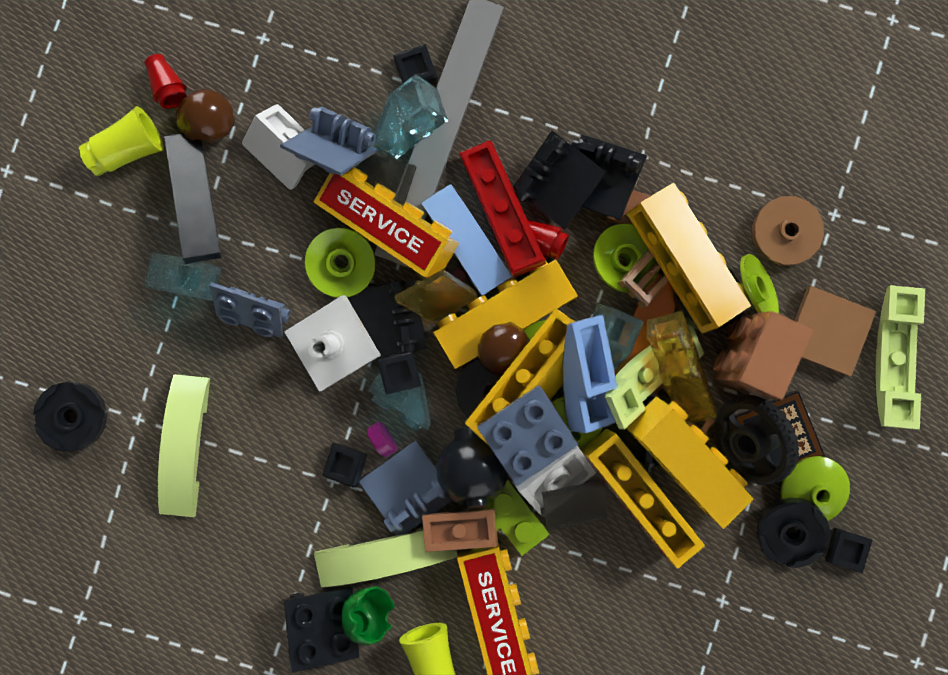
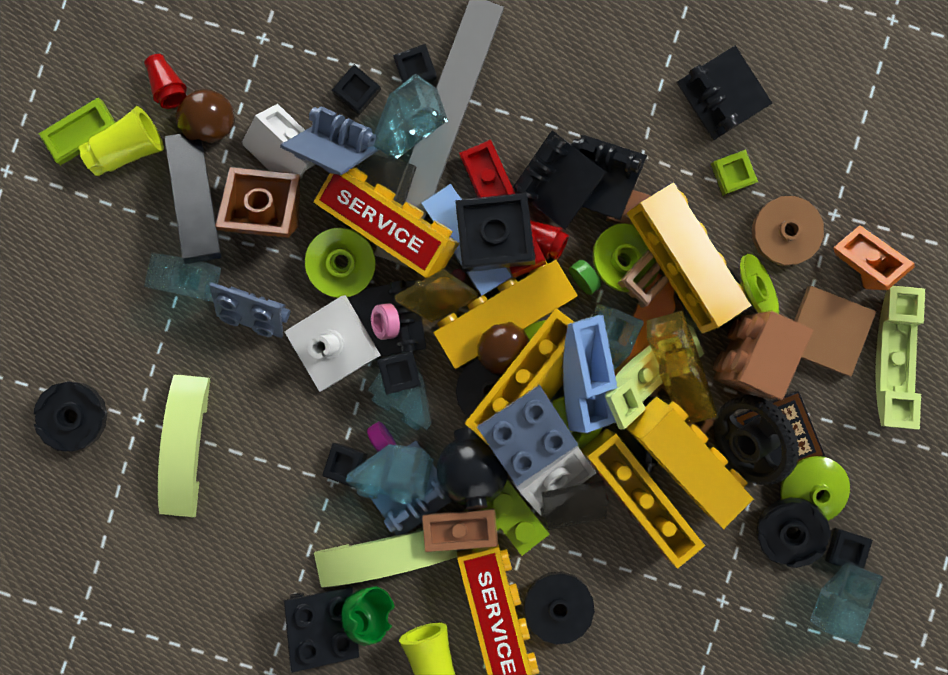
(75, 129): none -> lime tile
(260, 203): none -> dark orange slope
(356, 89): none -> black tile
(385, 321): none -> bright pink tile
(394, 472): none -> clear light blue slope
(495, 232): none -> black tile
(559, 589): none -> black plate
(585, 277): none -> bright green tile
(724, 92): none -> black hinge
(734, 172): none -> lime tile
(846, 602): none -> clear light blue slope
(873, 259): none -> orange slope

